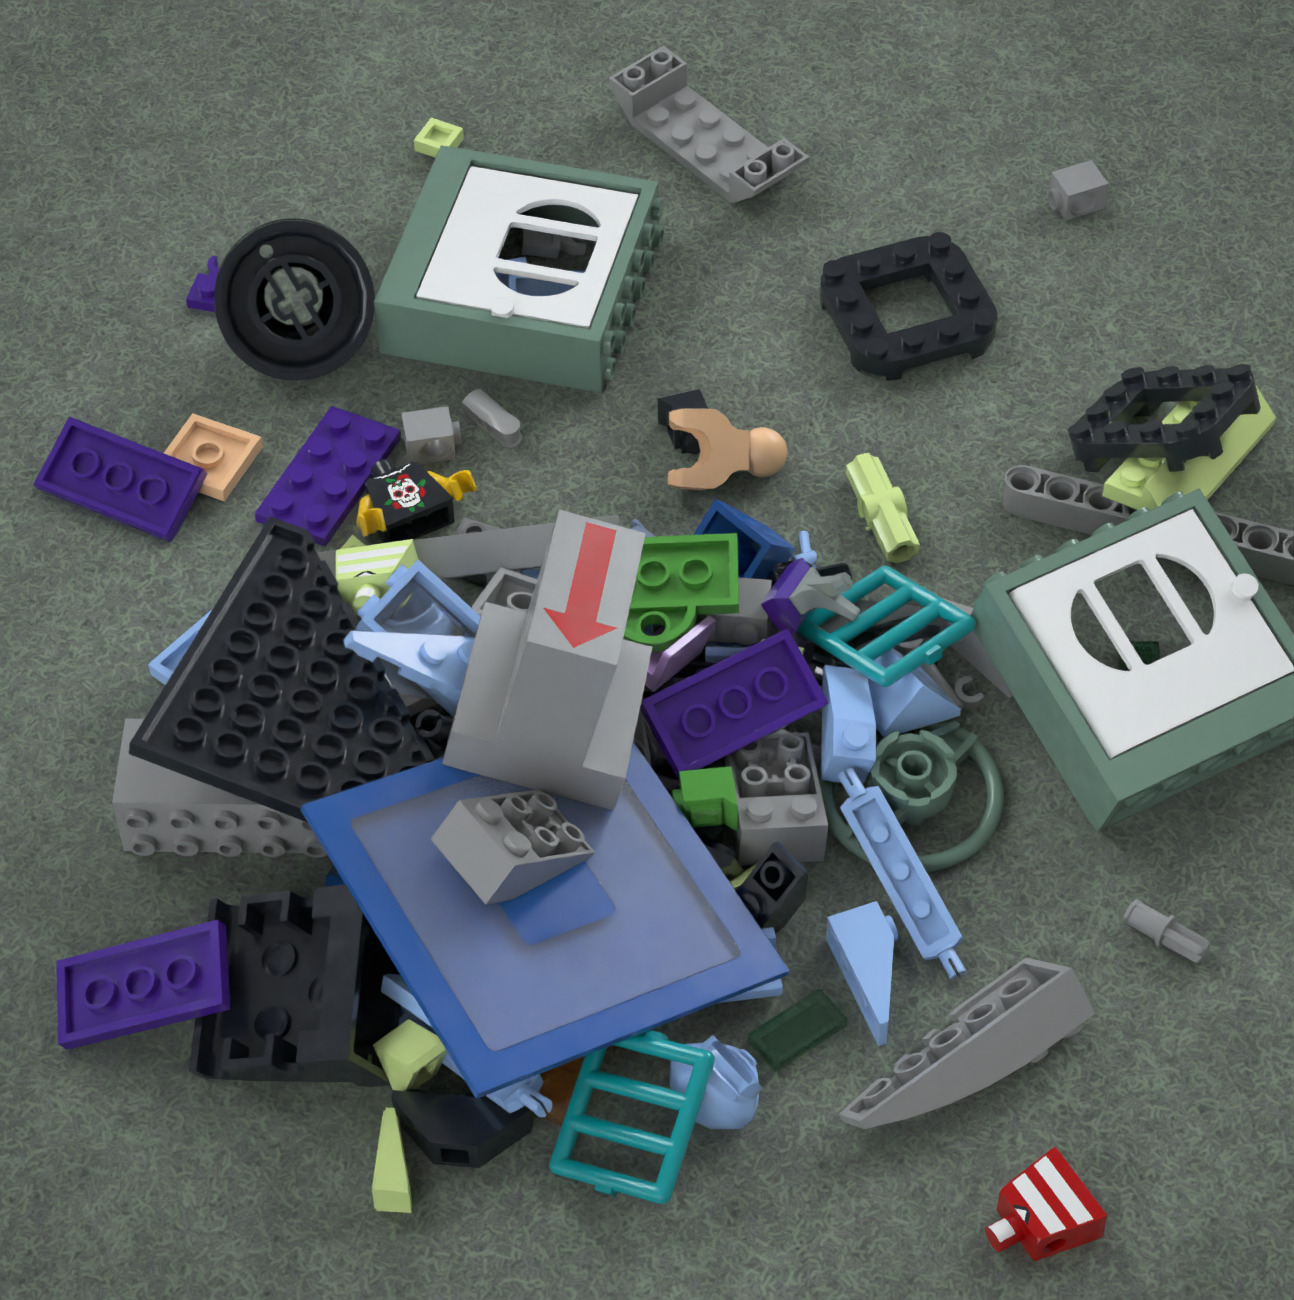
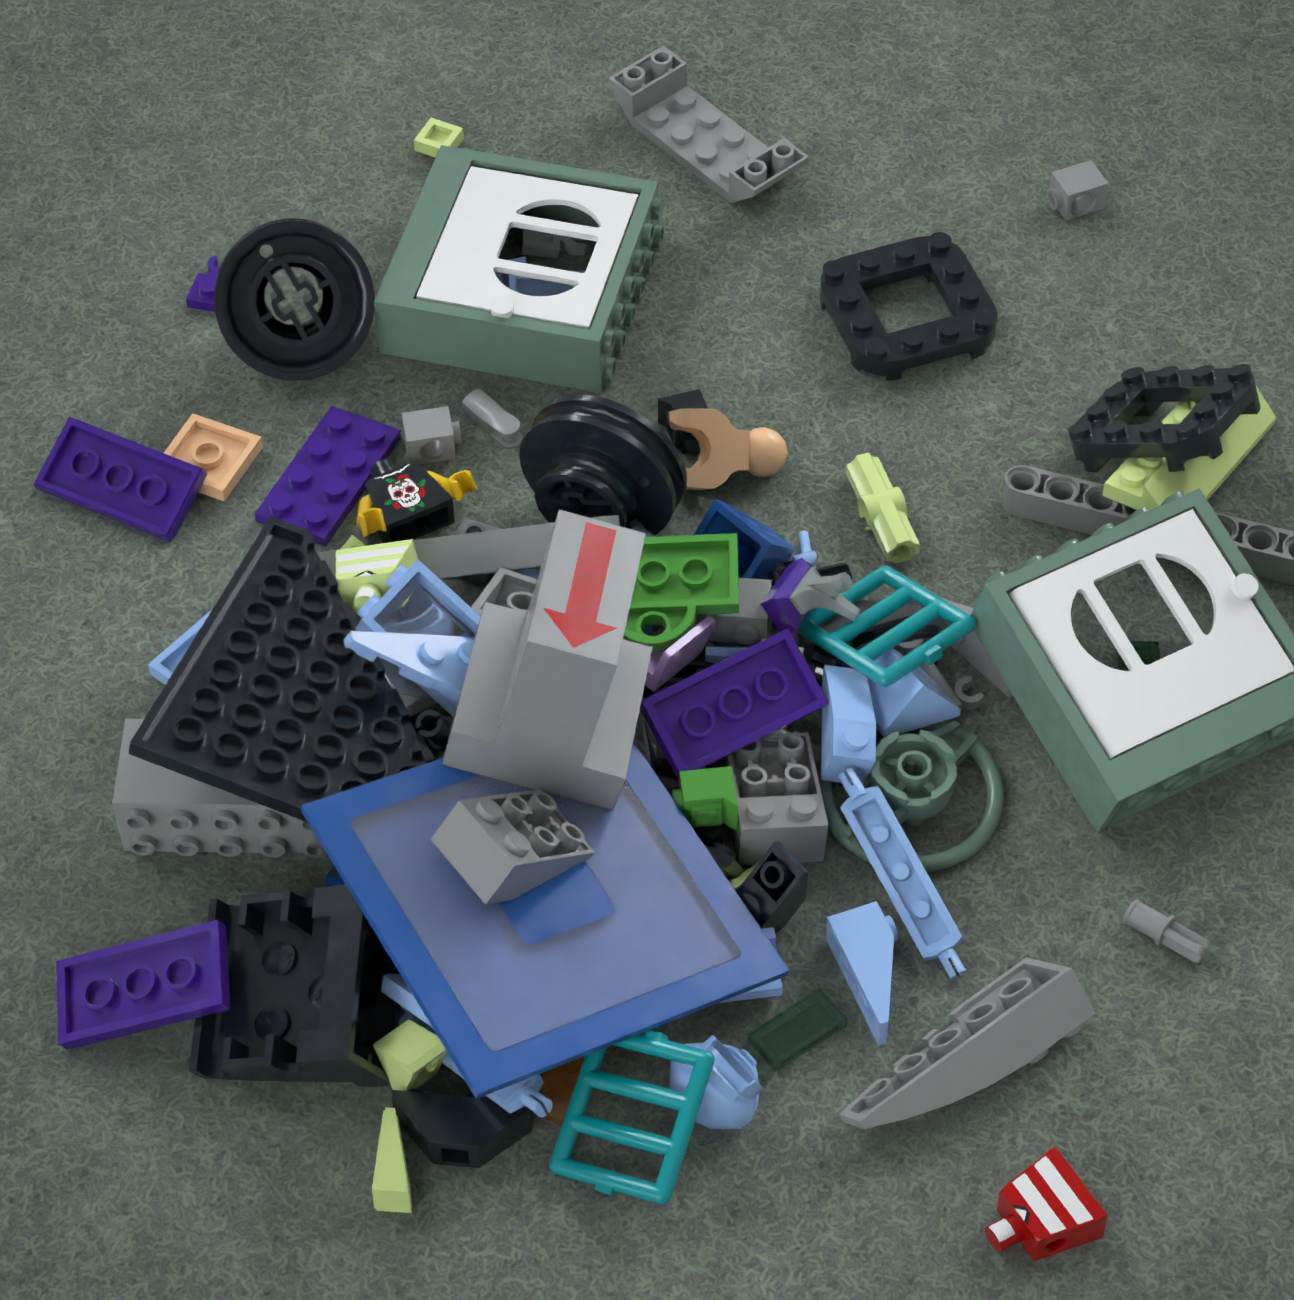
(602, 462): none -> black wheel

